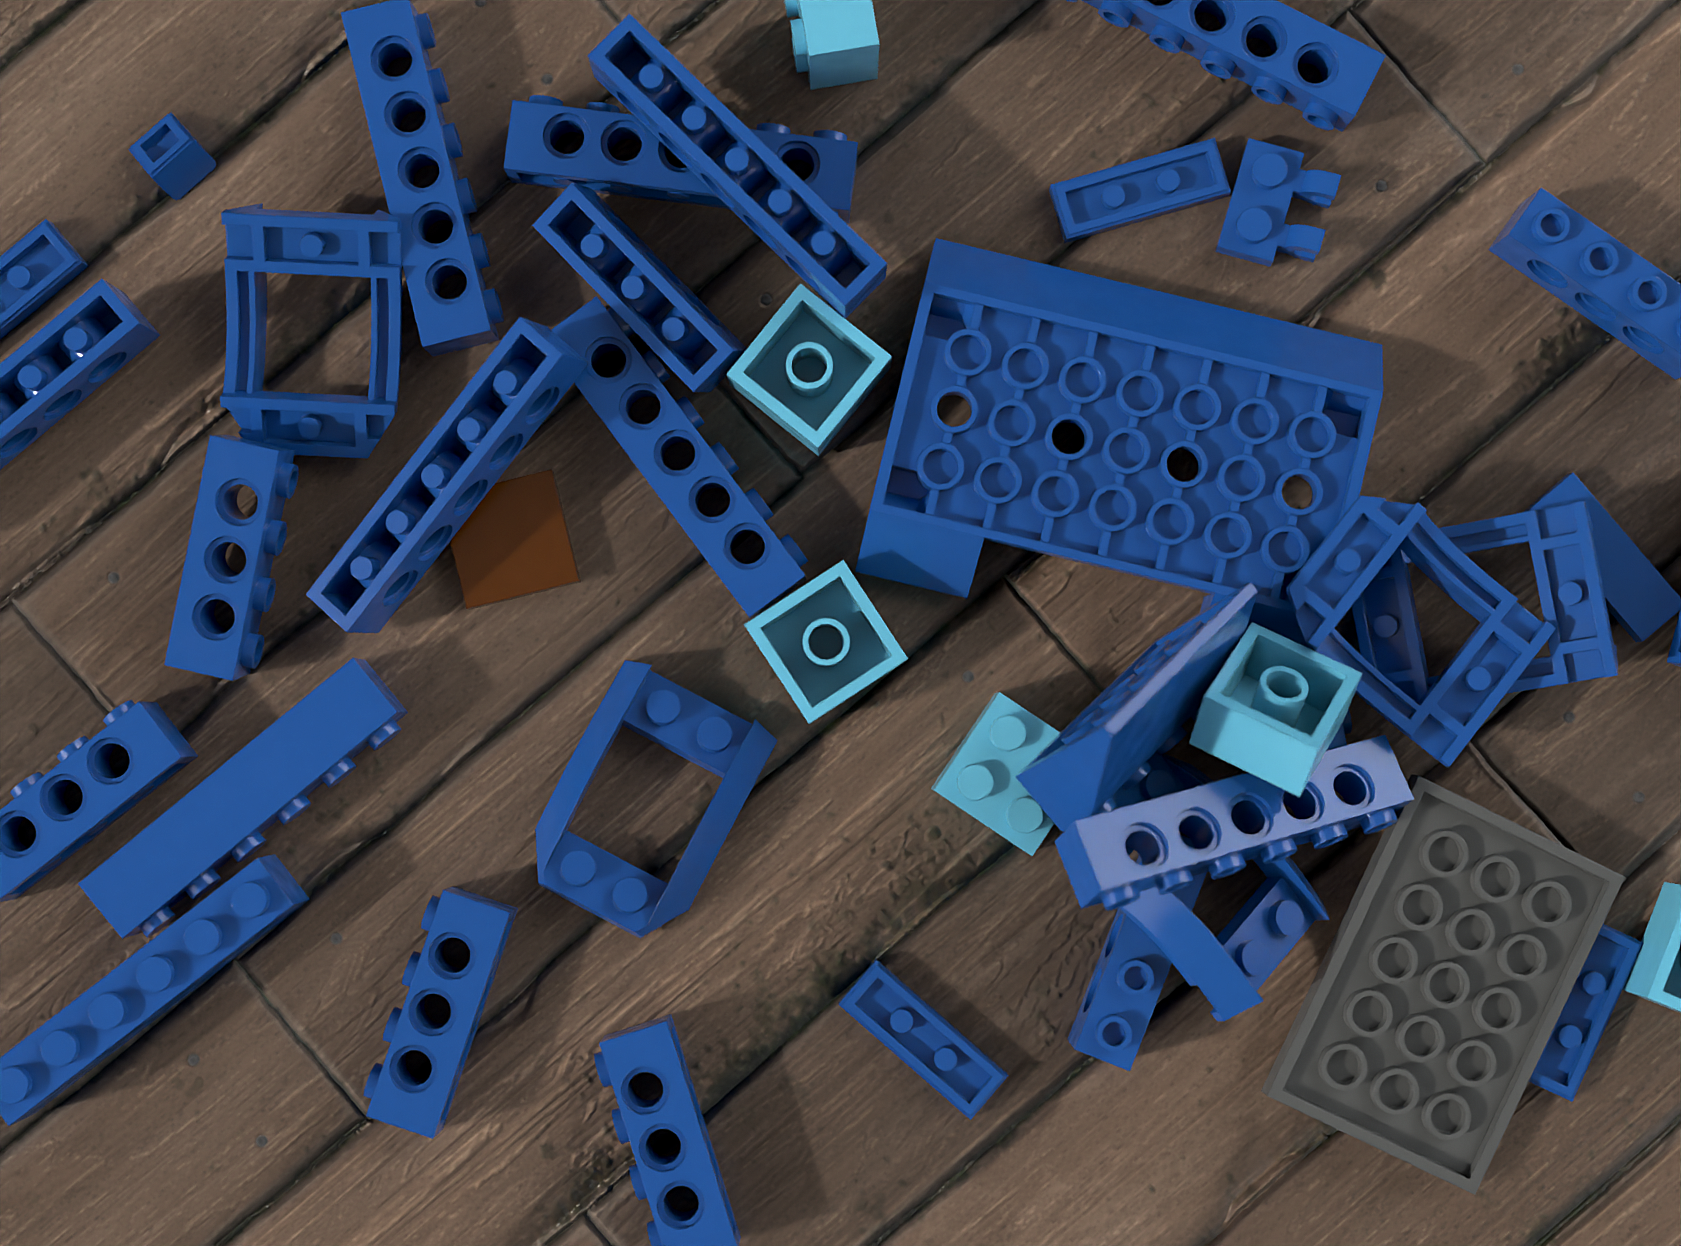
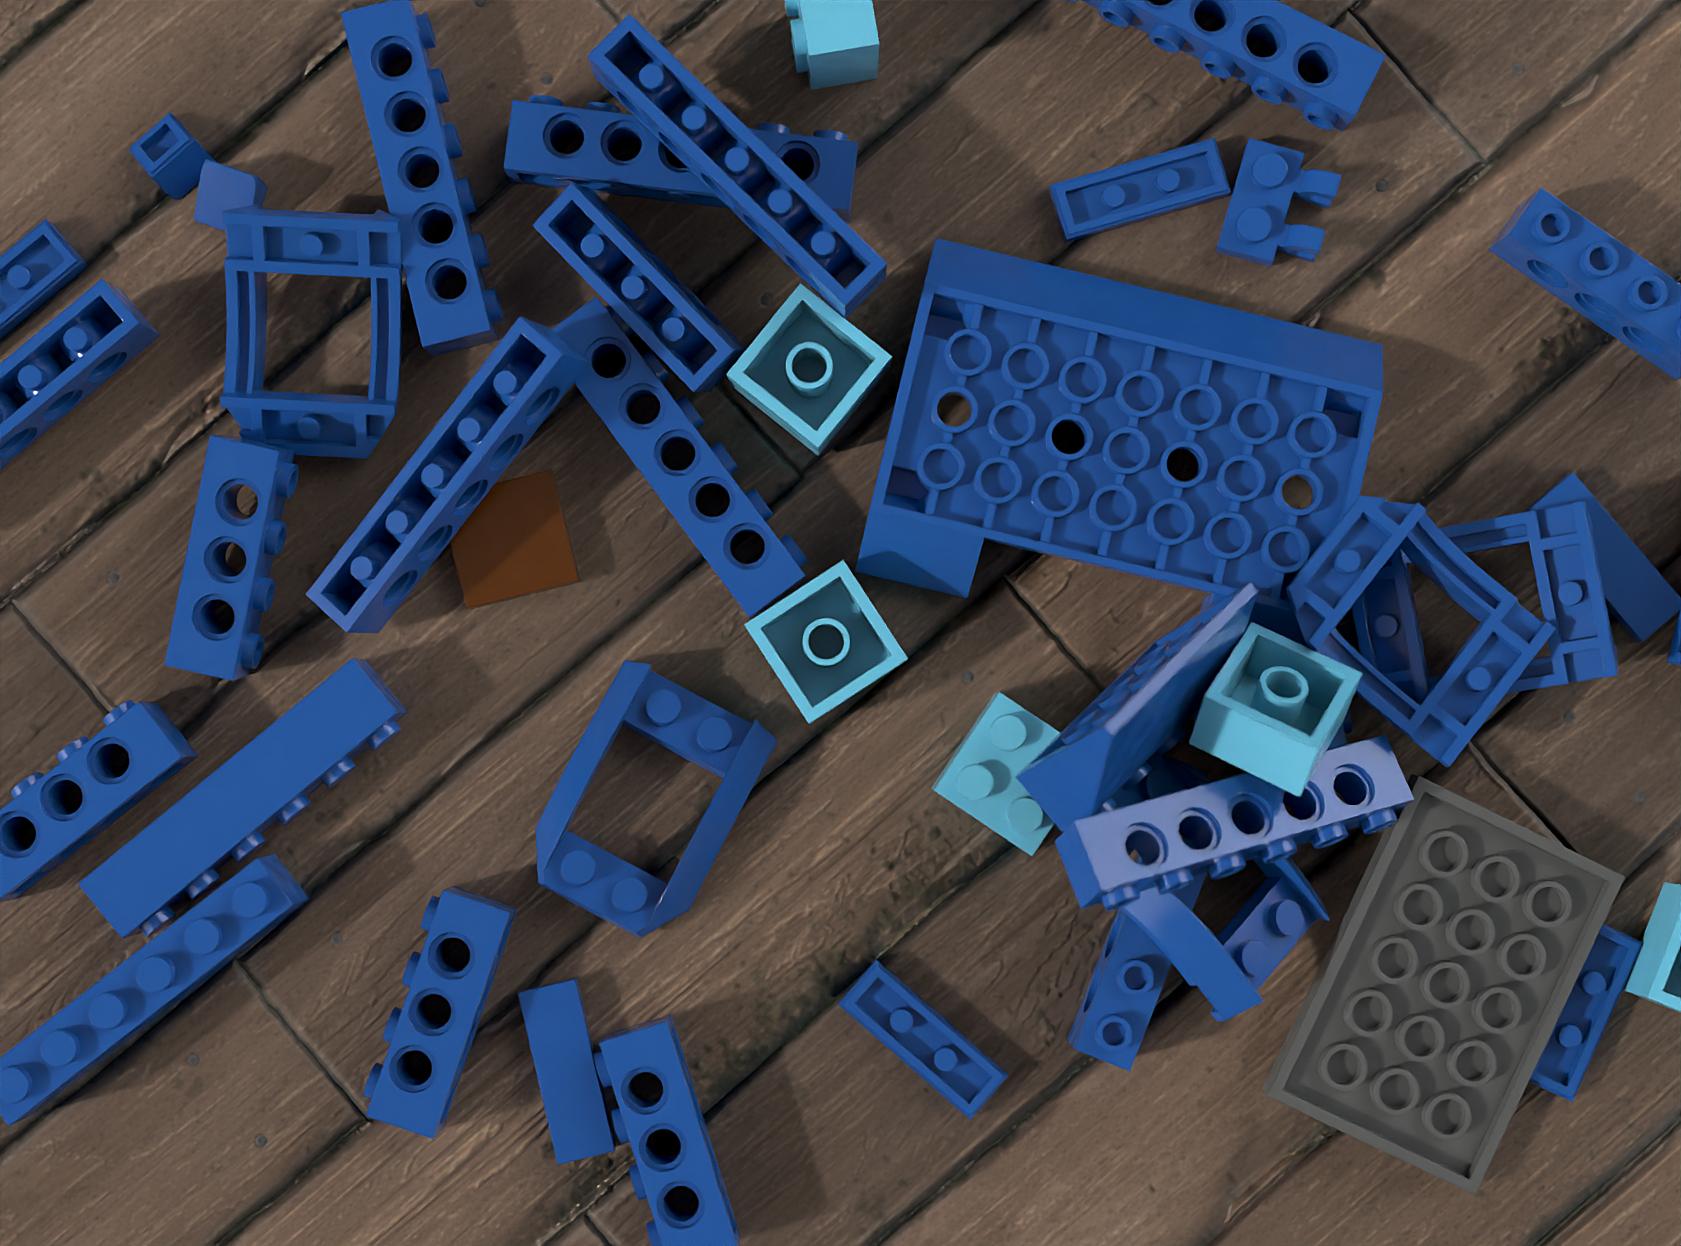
(225, 189): none -> blue slope
(567, 1071): none -> blue tile

